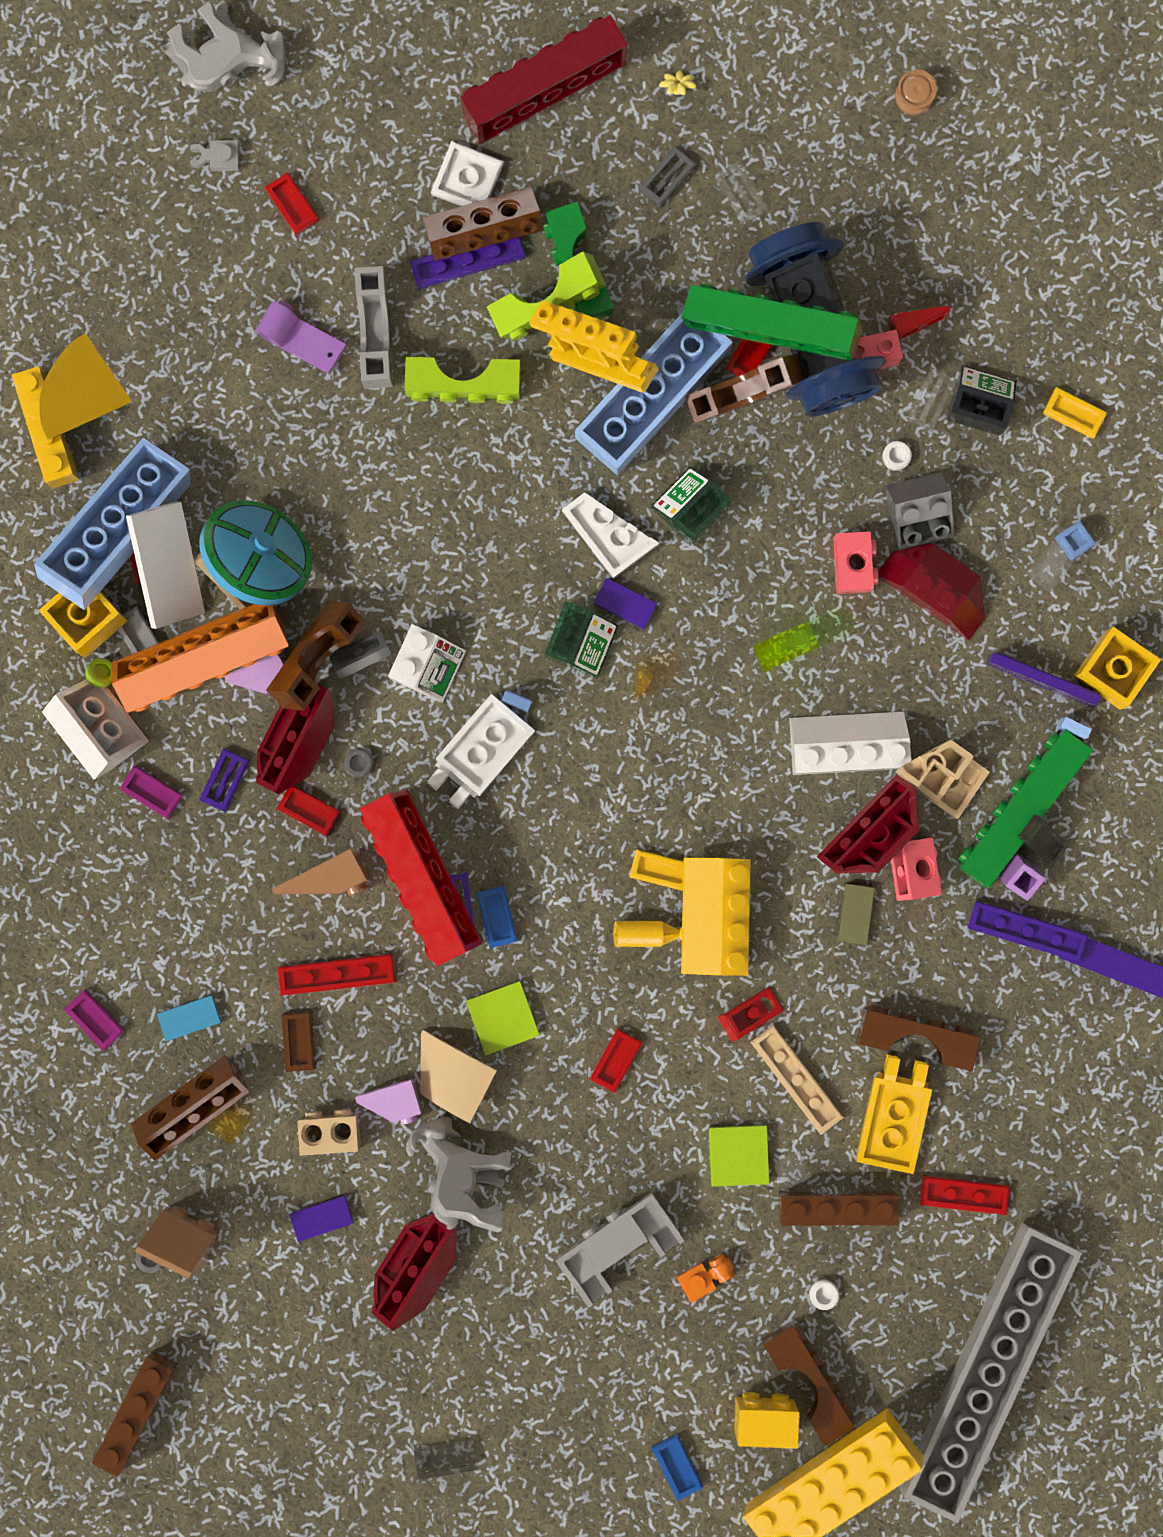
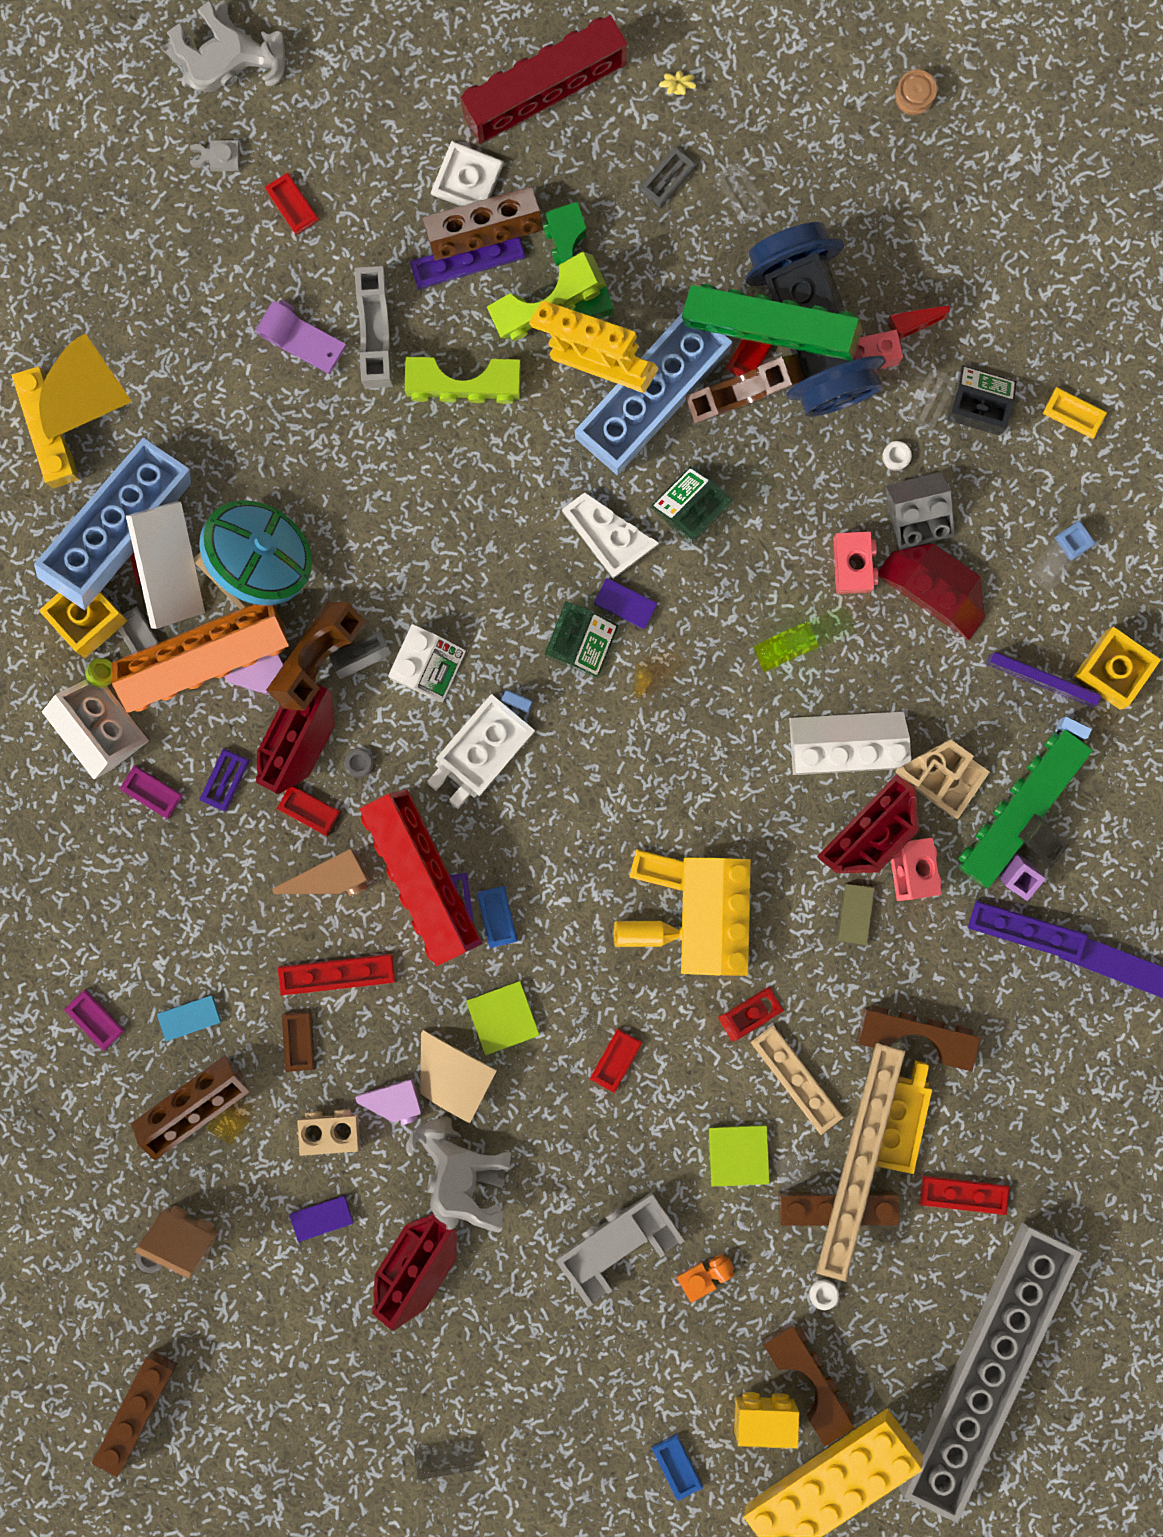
(860, 1162): none -> tan tile

